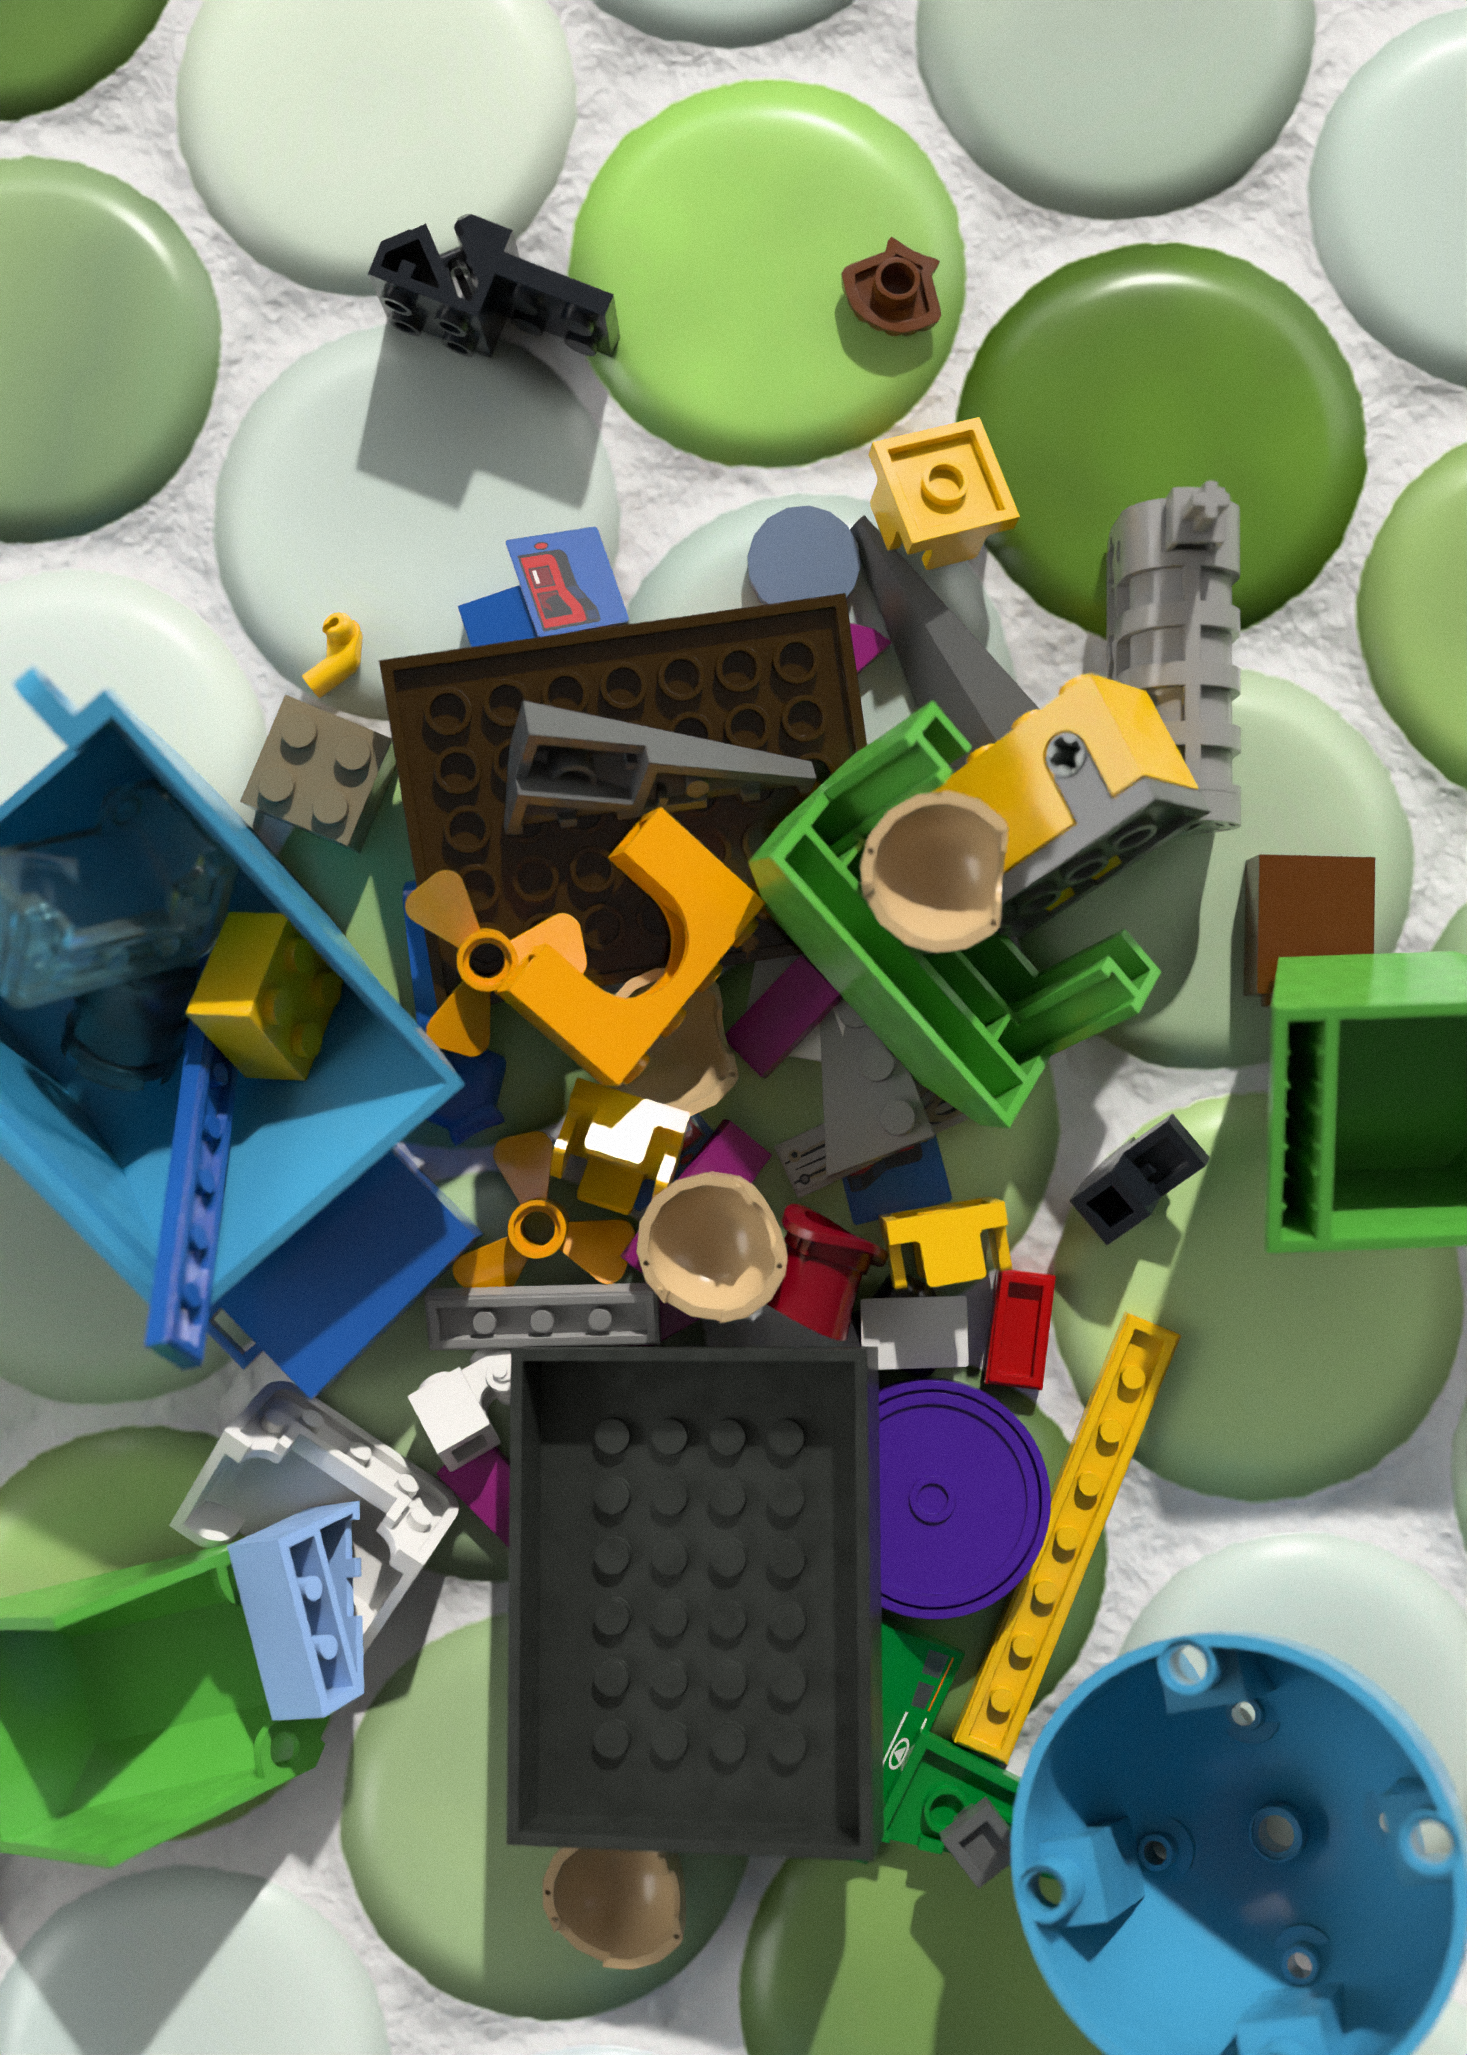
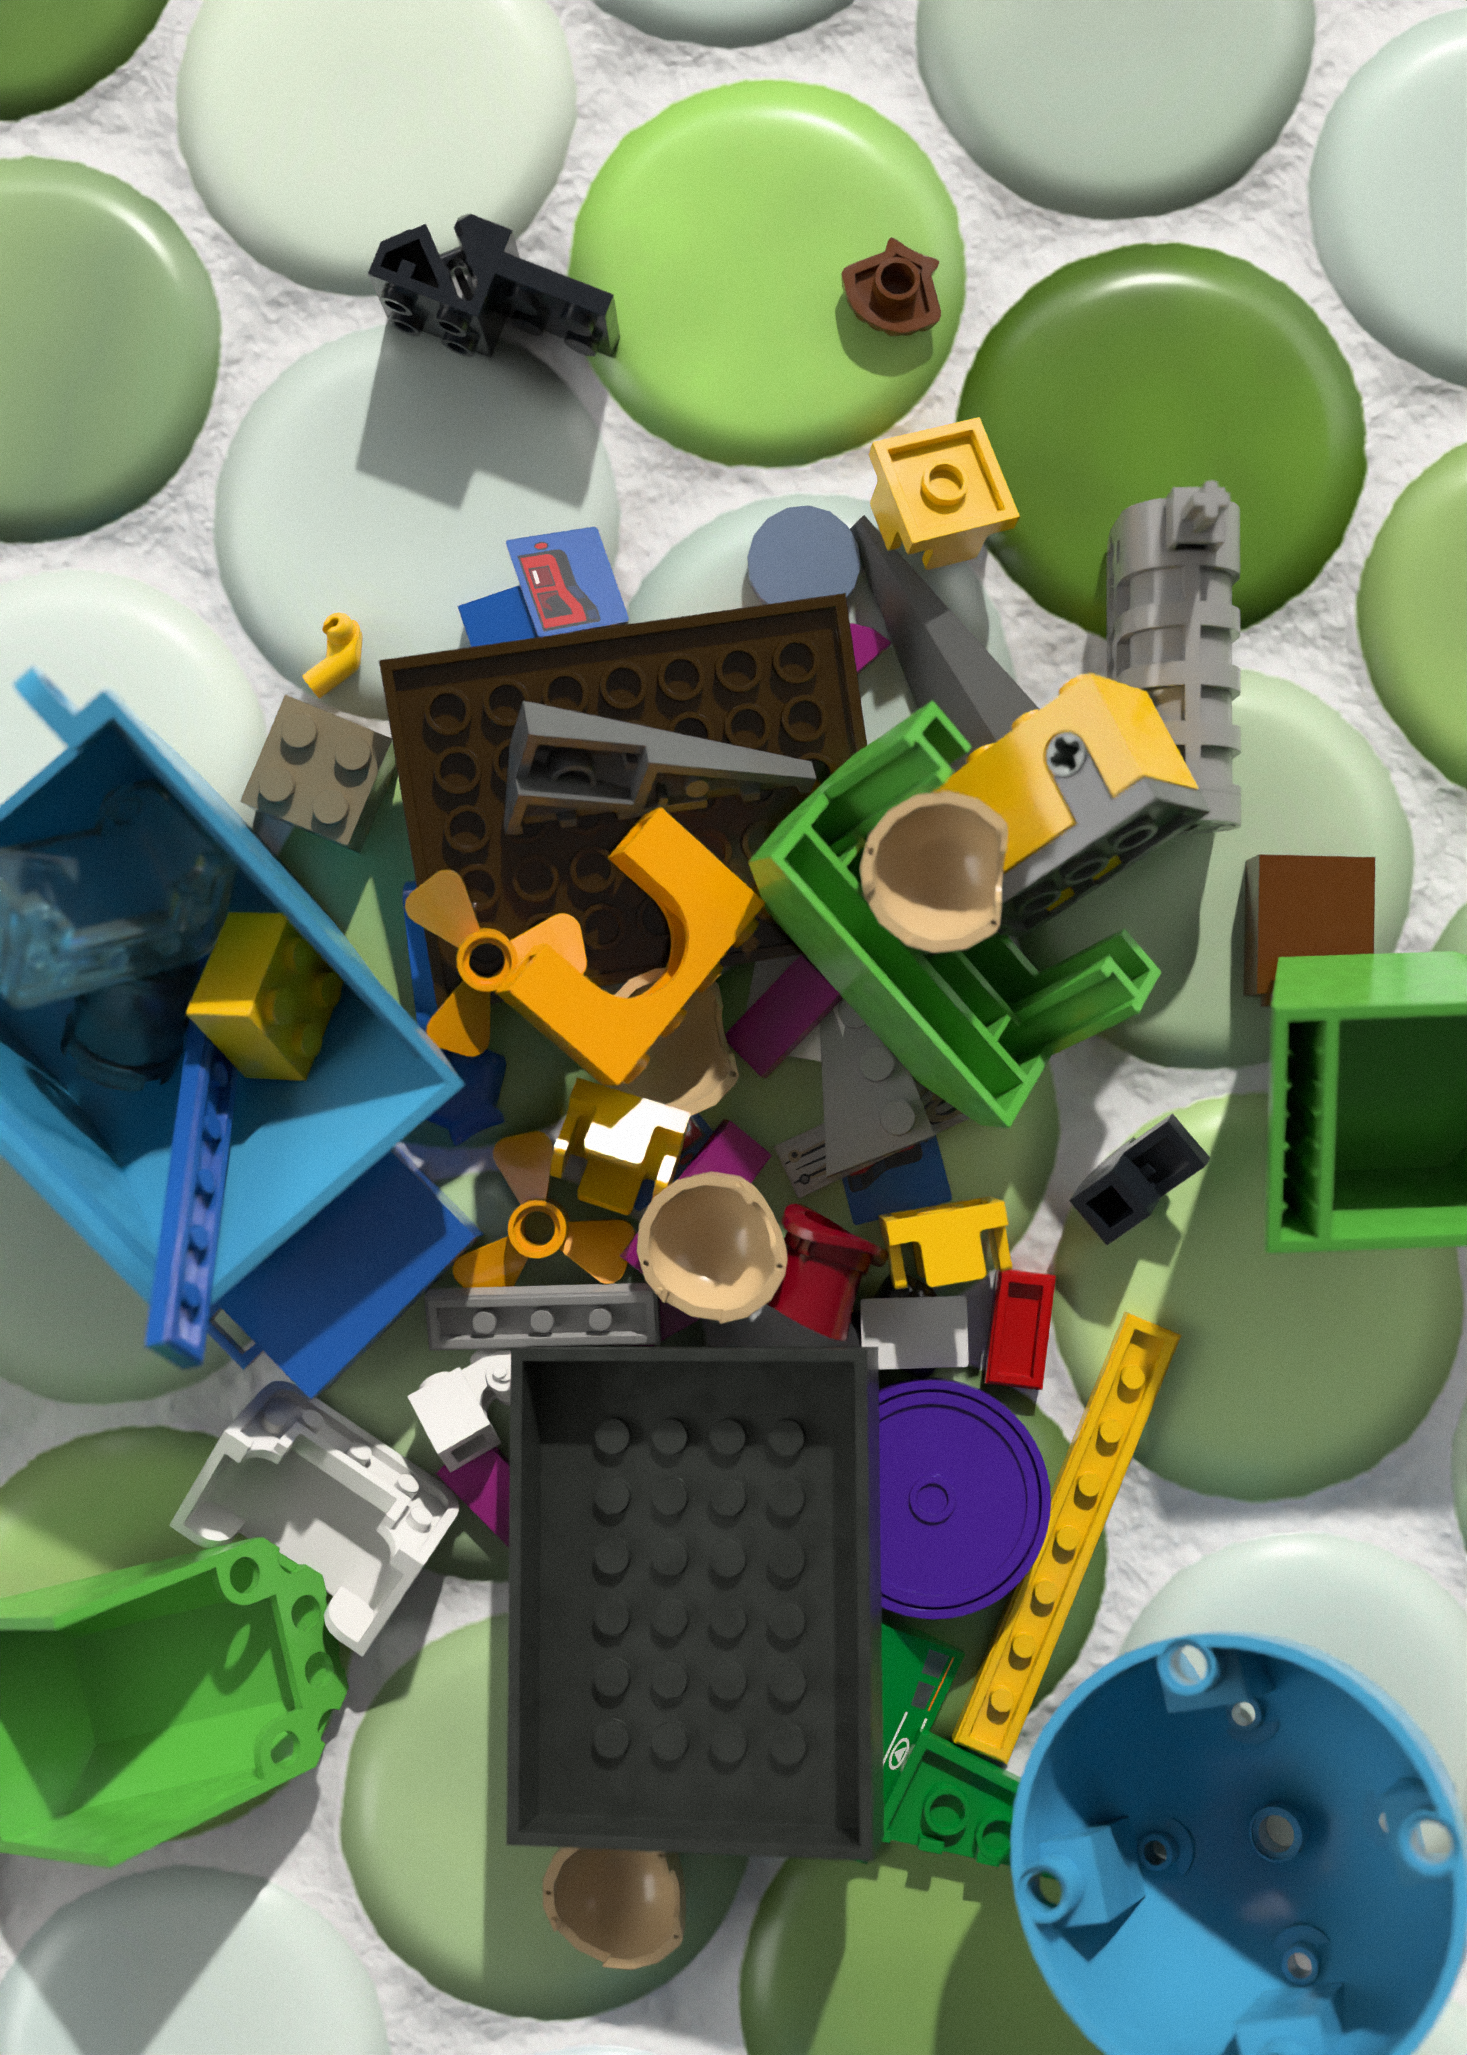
(301, 1610): light blue wedge -> none
(979, 1841): dark grey tile -> none

